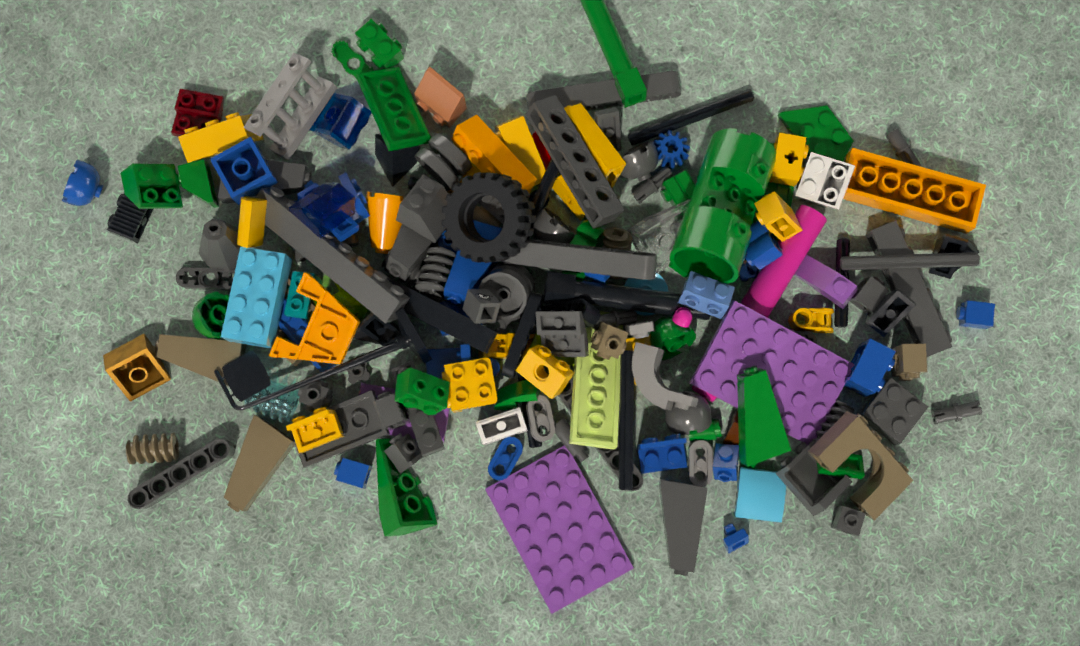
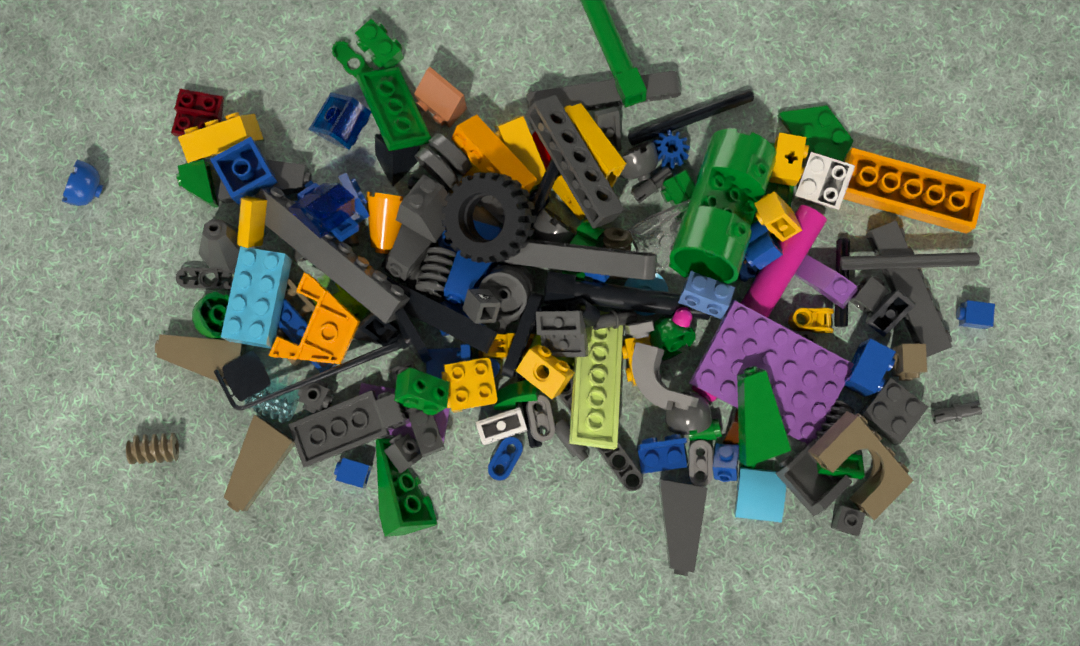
(128, 220): black brick -> none
(136, 367): pearl gold slope -> none
(152, 186): green slope -> none
(171, 478): dark grey beam -> none
(298, 304): teal bracket -> none
(305, 114): light grey fence -> none
(315, 429): yellow bracket -> none
(362, 375): dark grey plate -> none
(559, 529): medium lavender plate -> none
(609, 341): dark tan brick -> none
(626, 421): black axle -> none
(734, 538): blue tile -> none
(902, 147): dark grey axle -> none
(950, 244): black slope -> none

